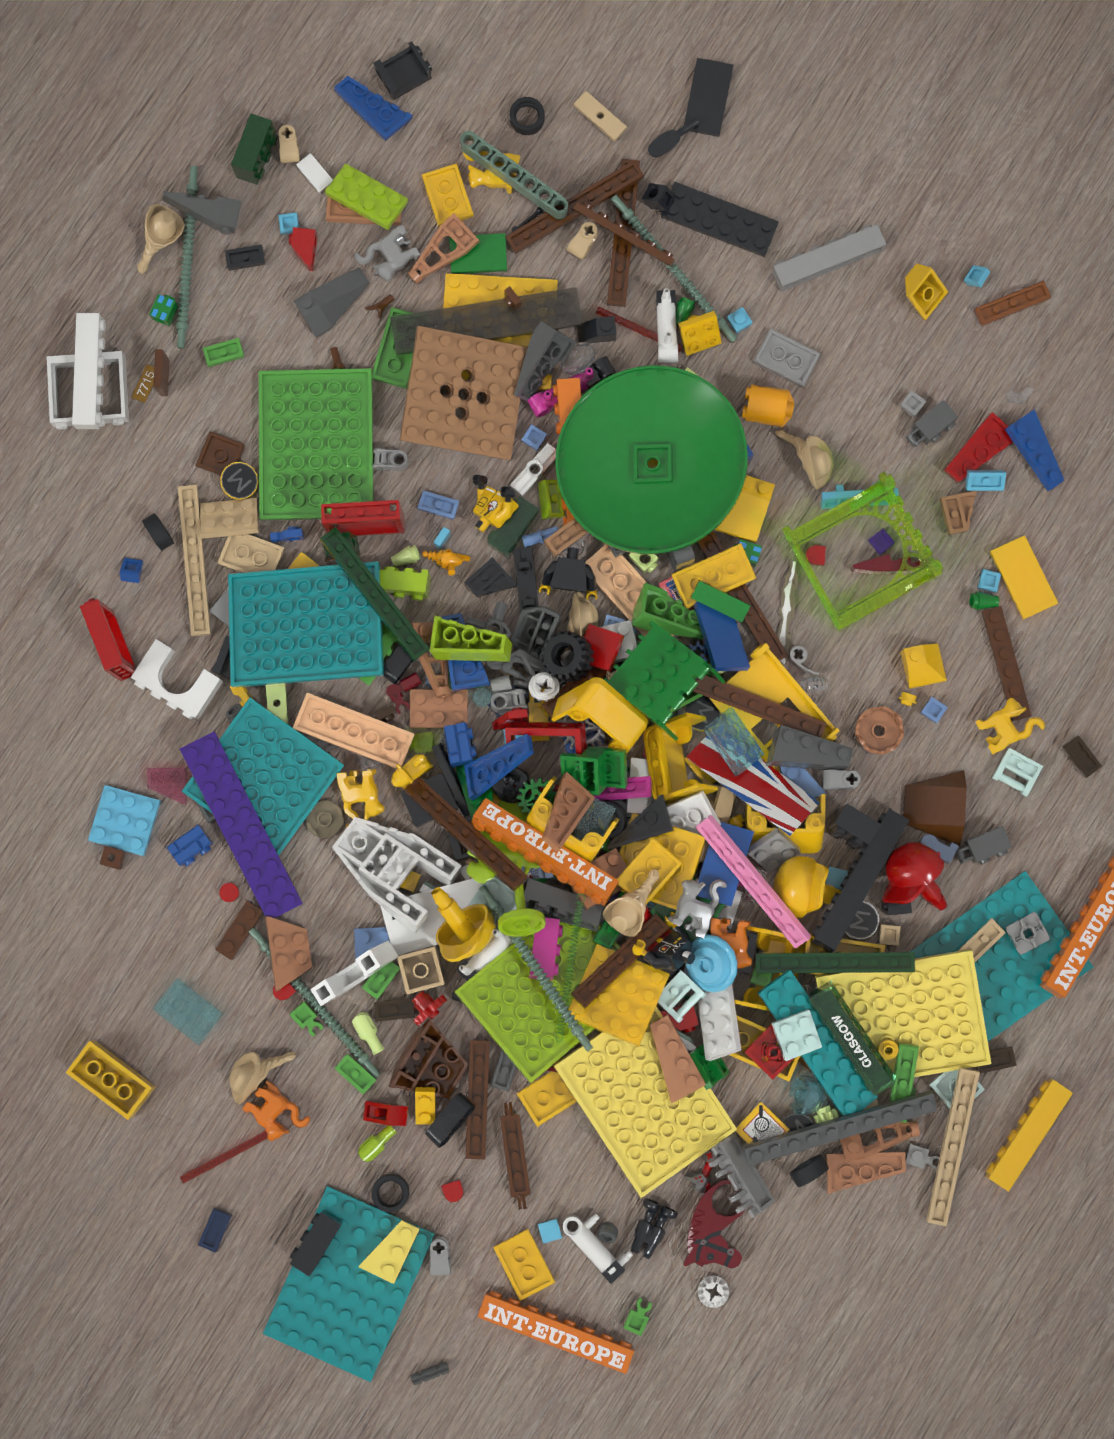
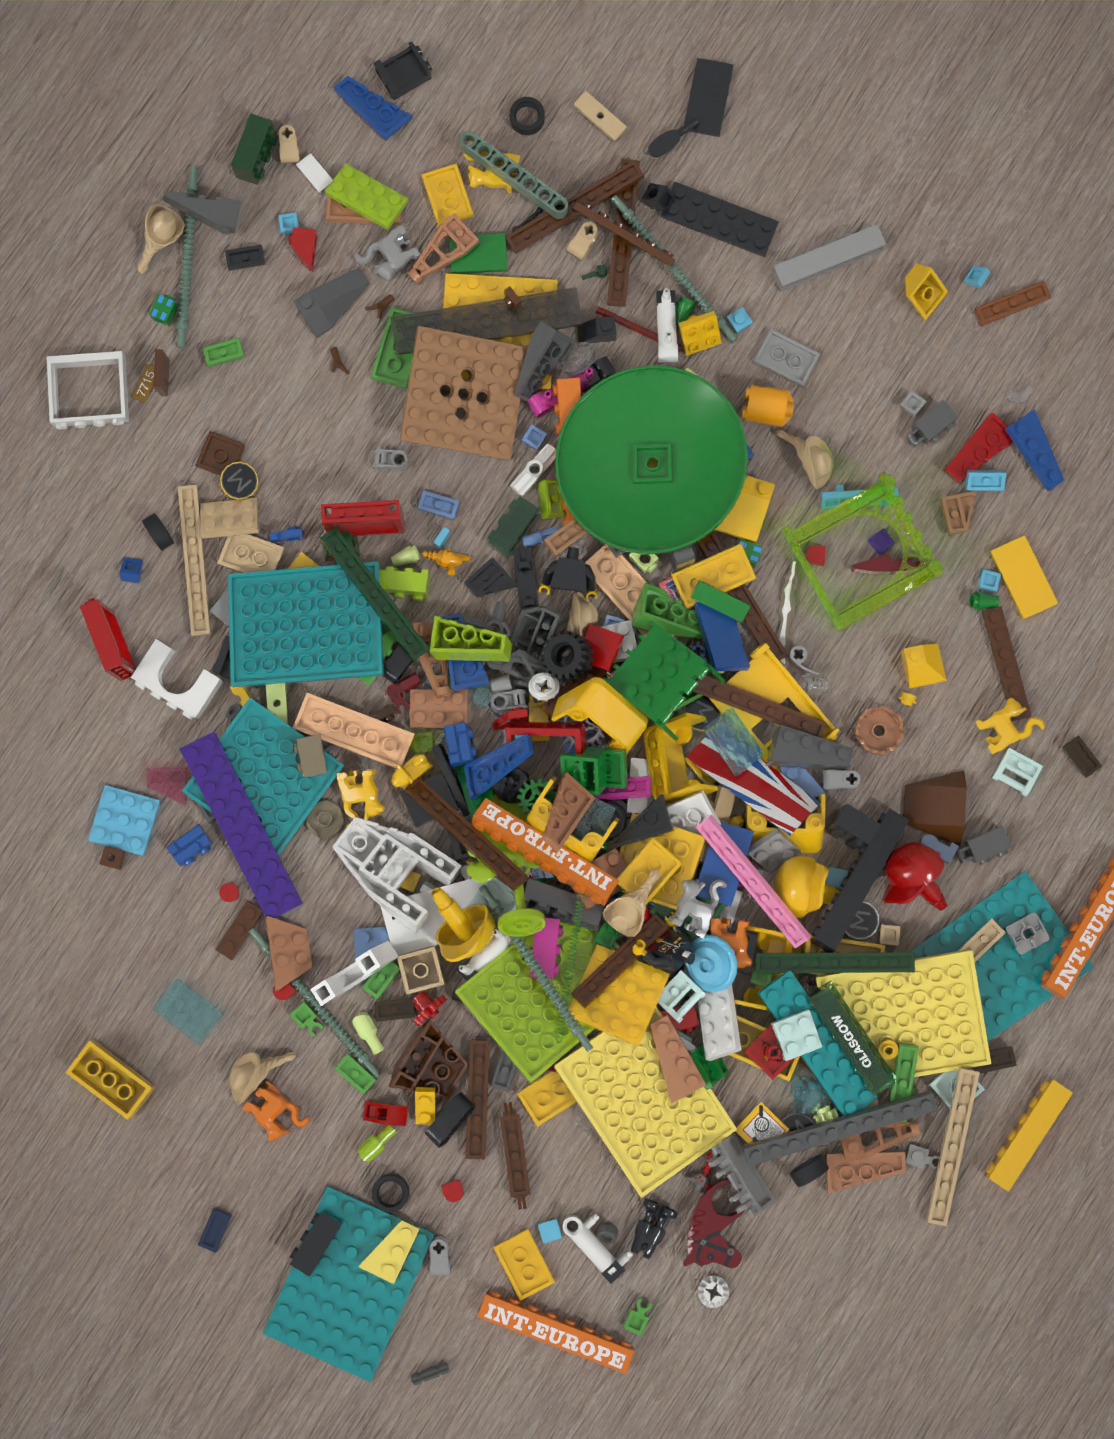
(88, 371): white brick -> none
(223, 1157): clear red piece -> none
(311, 755): none -> dark tan brick
(314, 441): bright green plate -> none
(492, 506): yellow torso -> none
(601, 273): none -> clear green hand
(895, 909): black brick -> none
(933, 710): medium blue plate -> none

